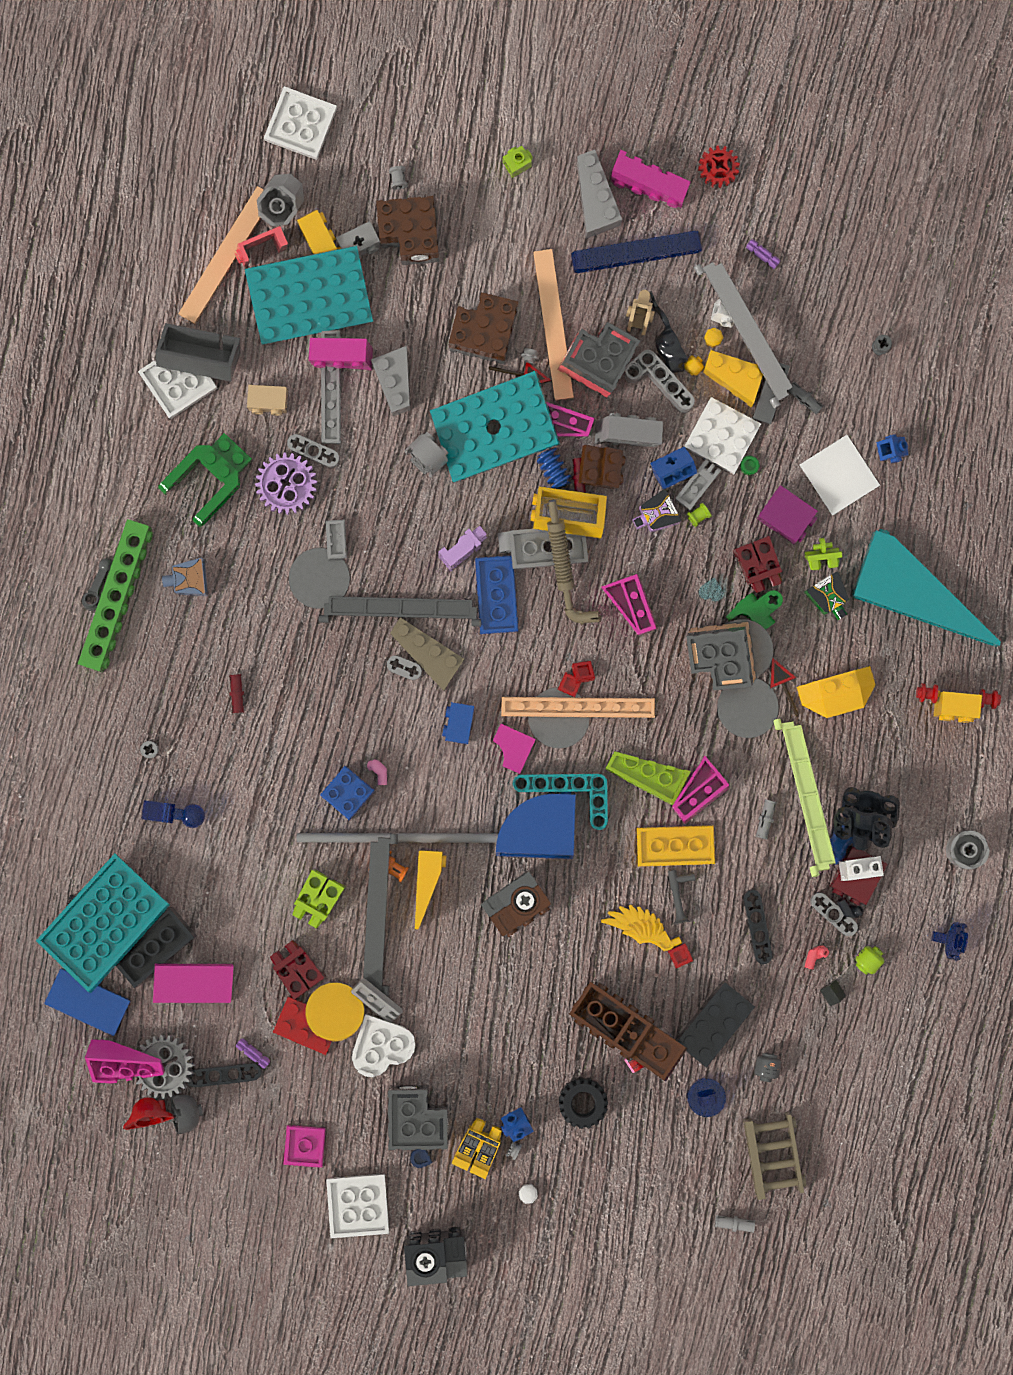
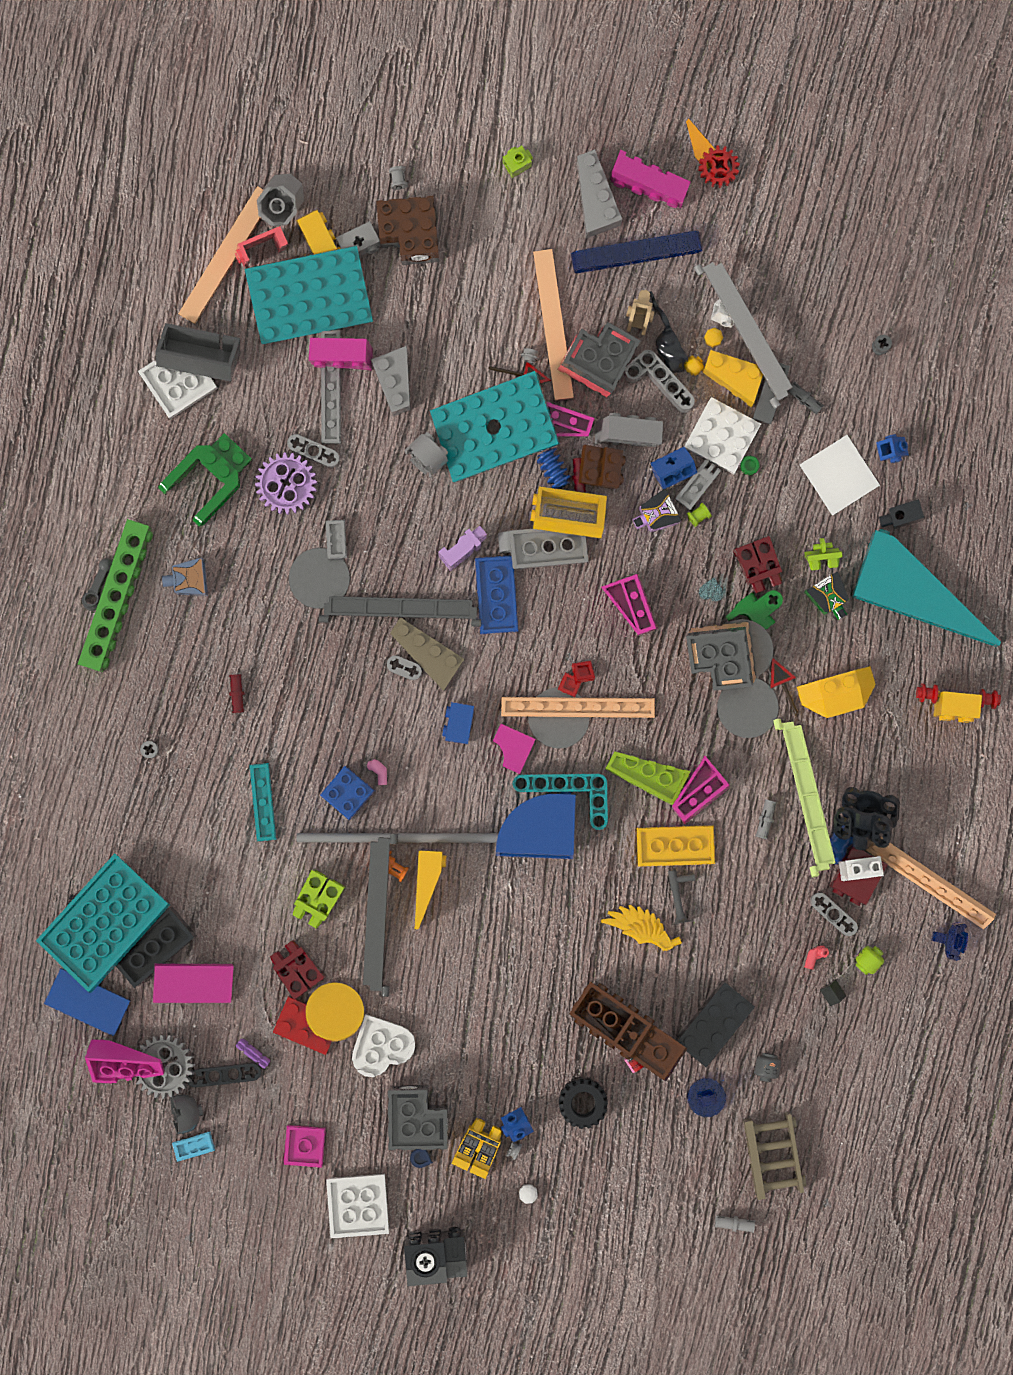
(147, 1113): red hat -> none
(191, 815): clear blue beam -> none
(193, 1146): none -> medium azure plate
(263, 802): none -> teal tile
(267, 399): tan hinge -> none
(300, 123): white plate -> none
(376, 1000): light grey hinge -> none
(486, 330): reddish brown piece -> none
(516, 904): piece -> none
(563, 568): dark tan piece -> none
(680, 955): red tile -> none
(699, 142): none -> light orange sticker
(760, 926): black beam -> none
(763, 253): medium lavender axle -> none
(787, 515): magenta brick -> none
(848, 910): black arm -> none
(911, 511): none -> black torso
(934, 884): none -> light nougat plate
(977, 844): light grey brick -> none

